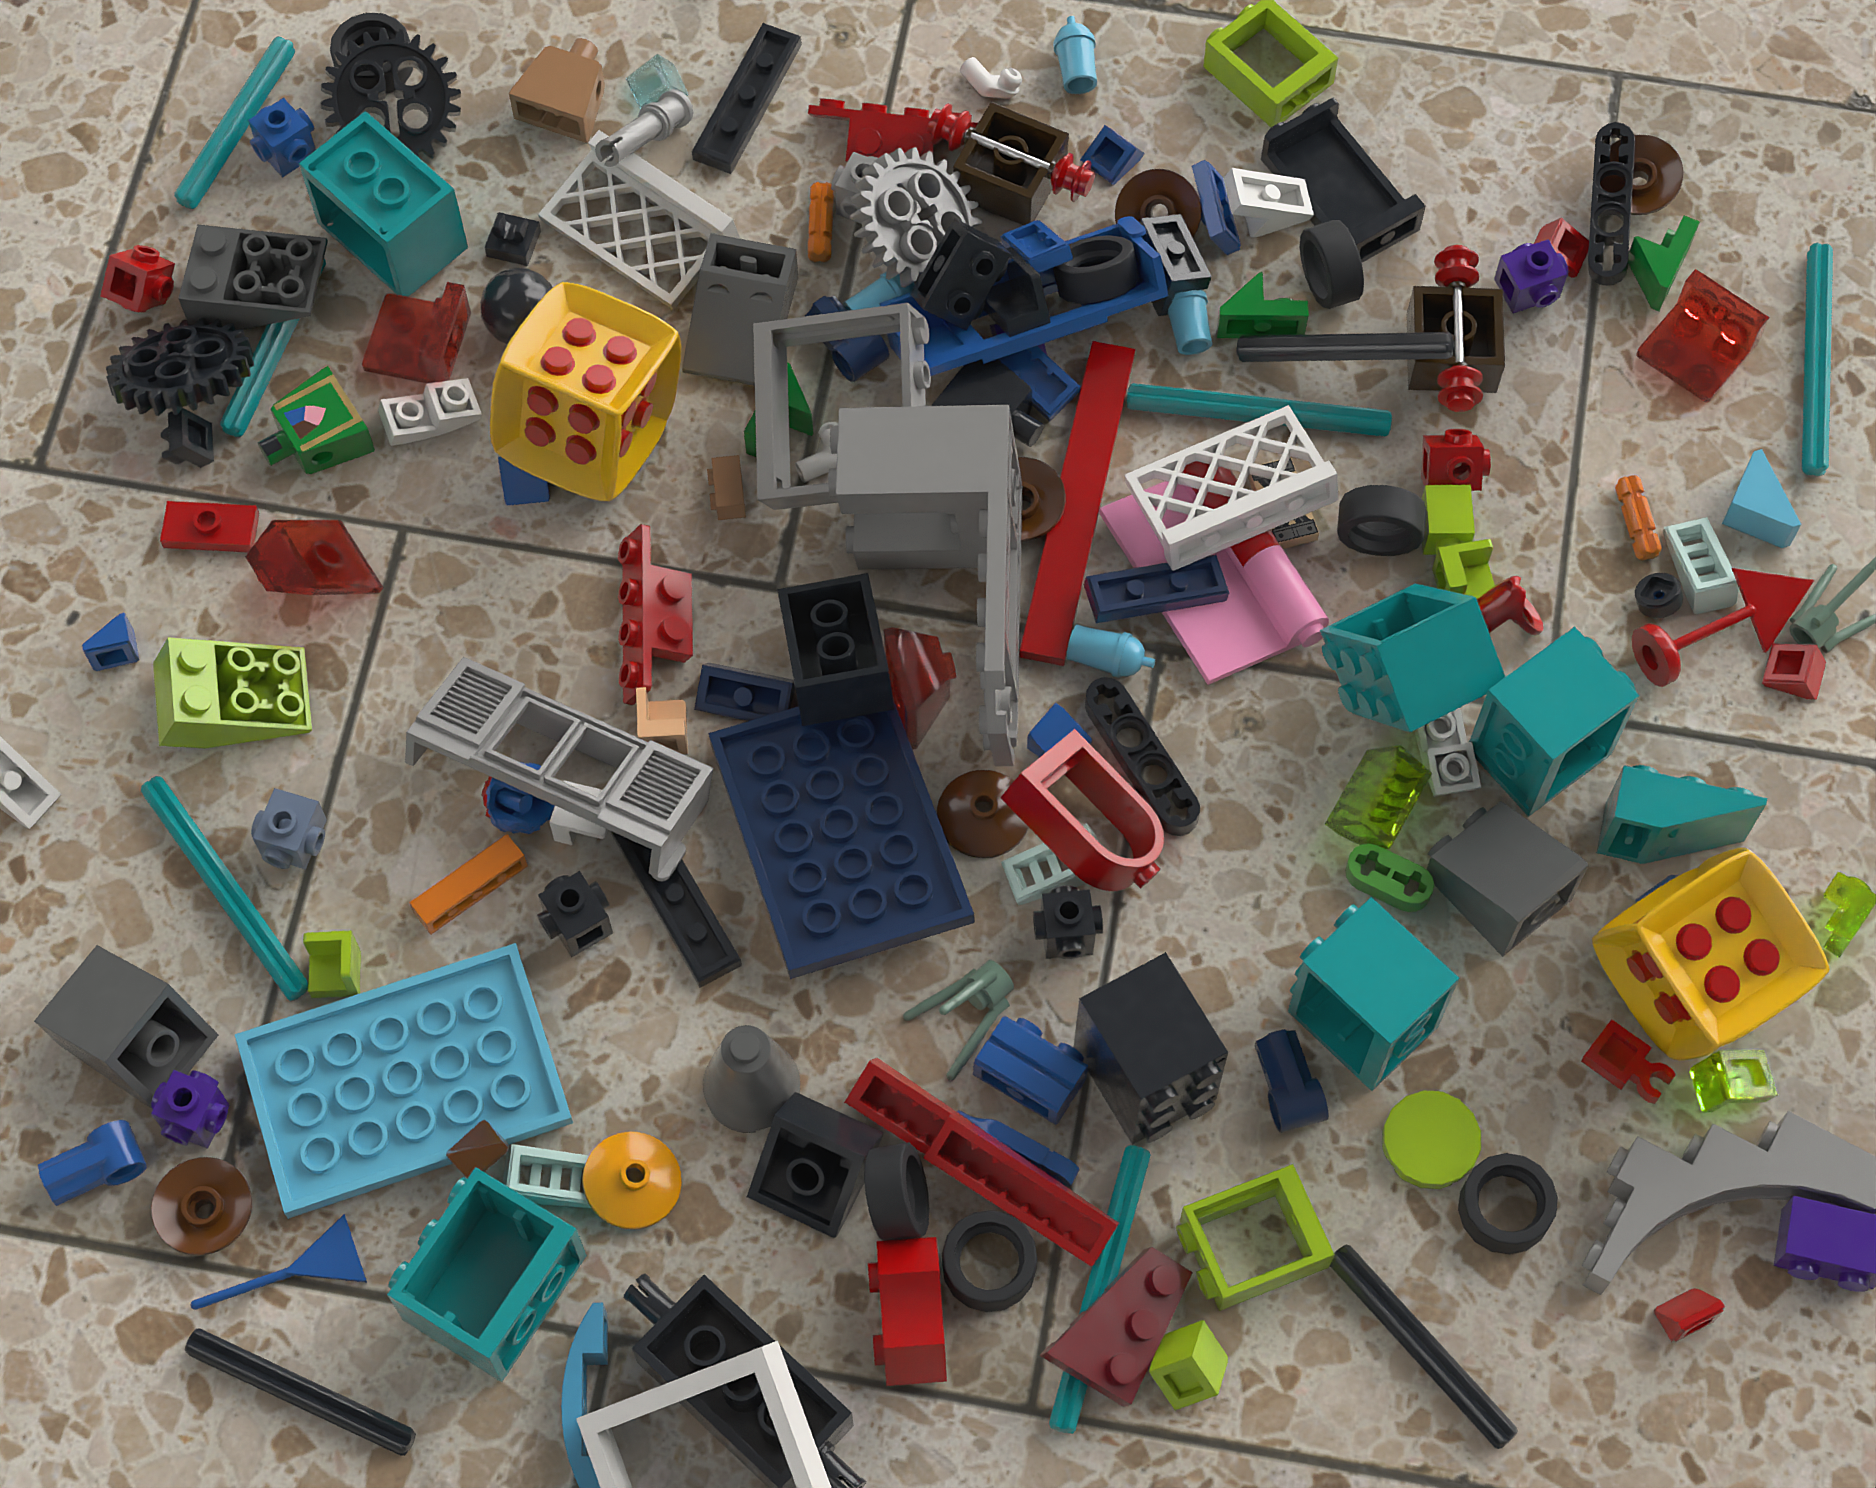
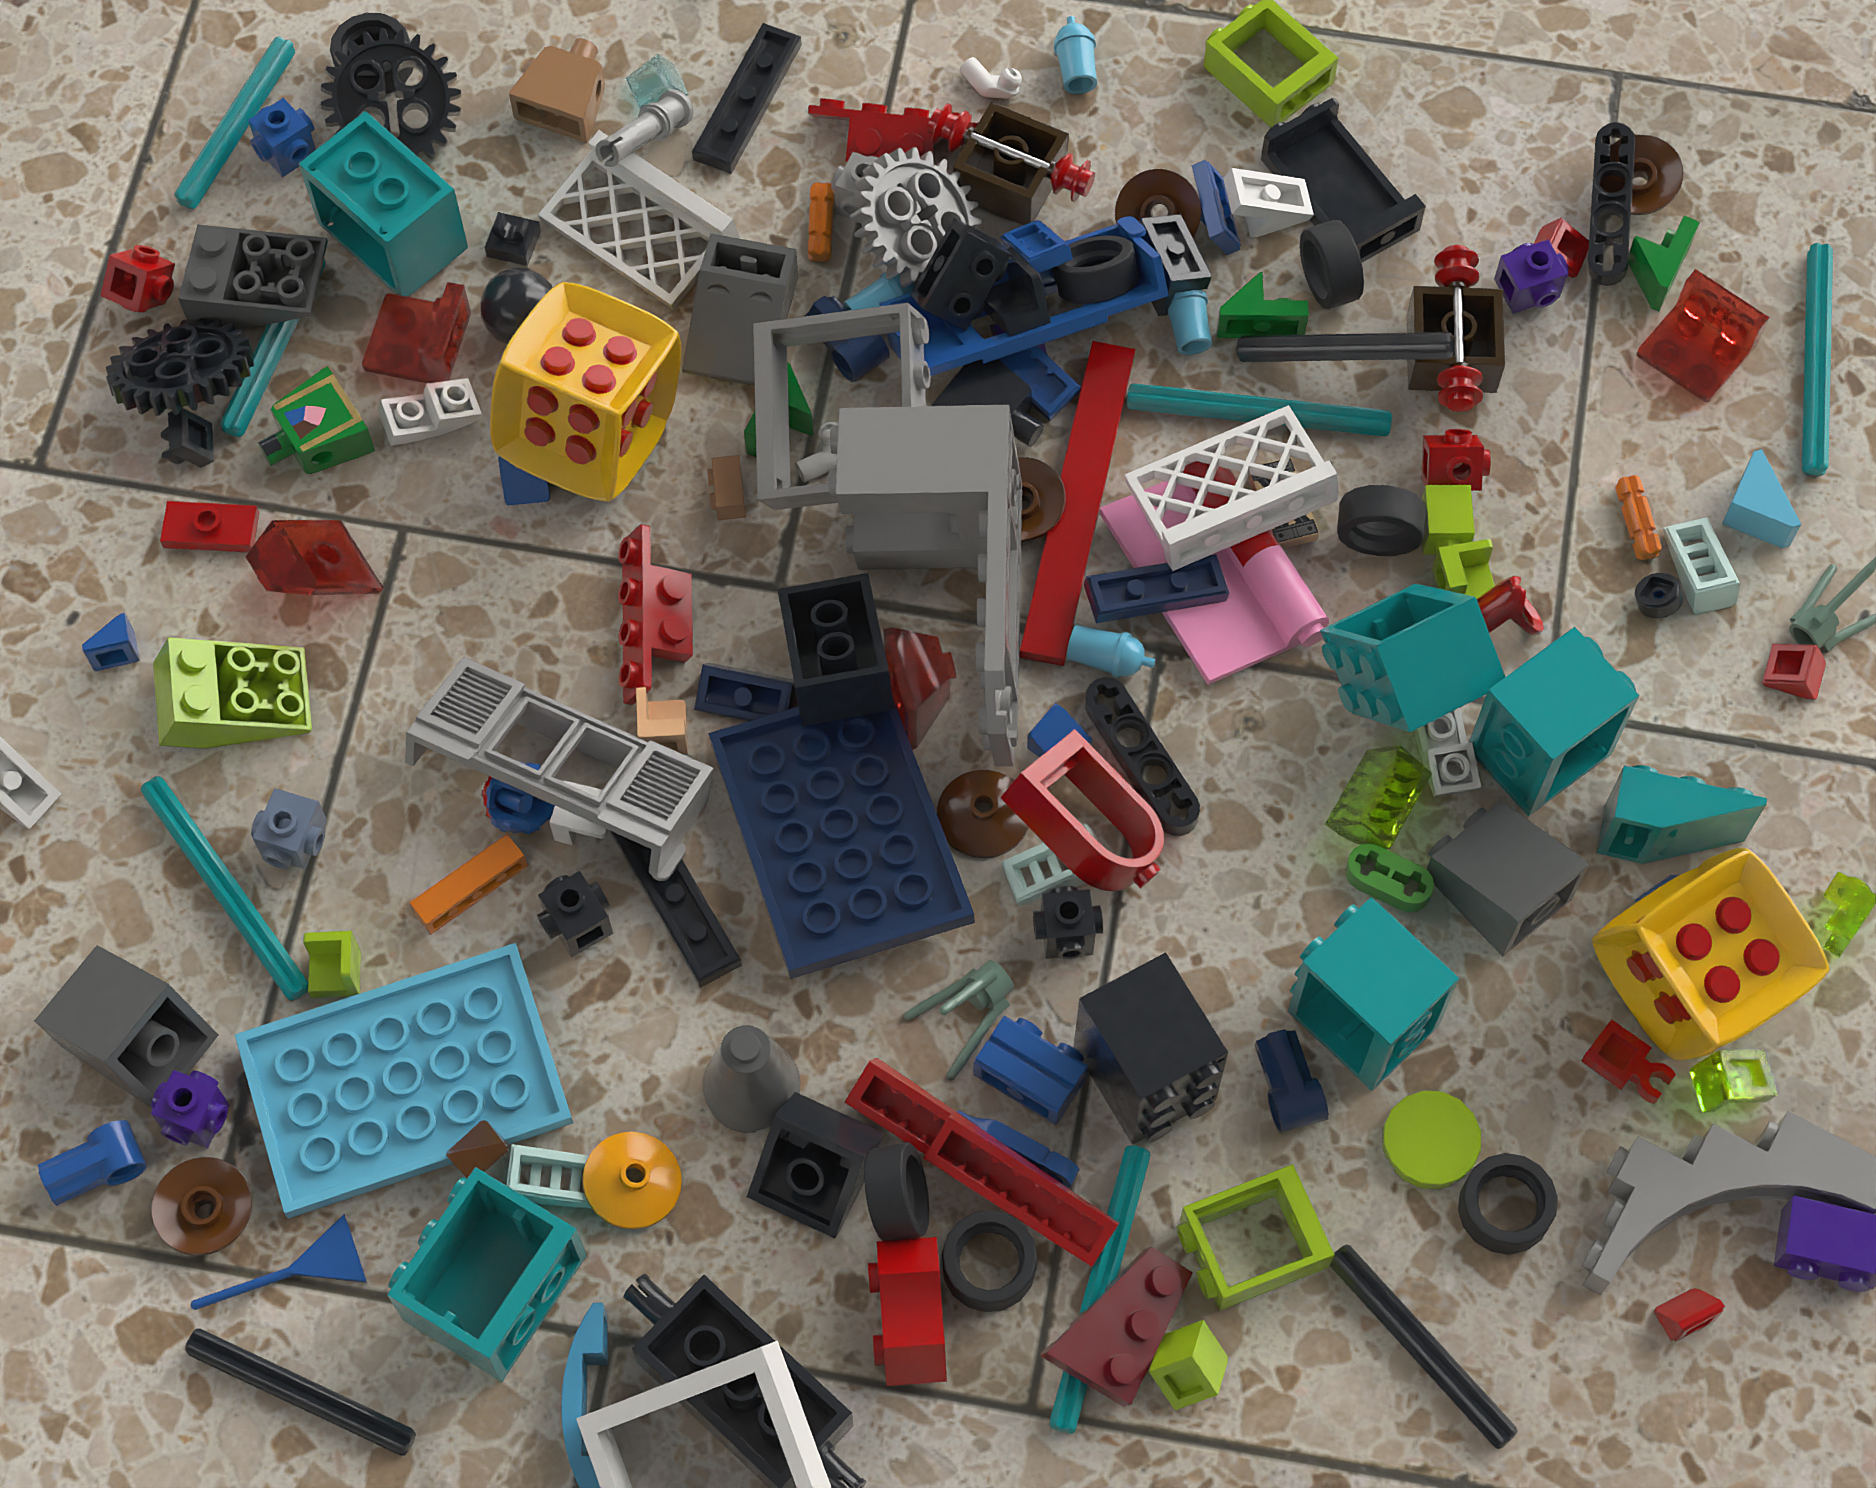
(1112, 155): blue slope -> none
(1768, 603): red piece -> none

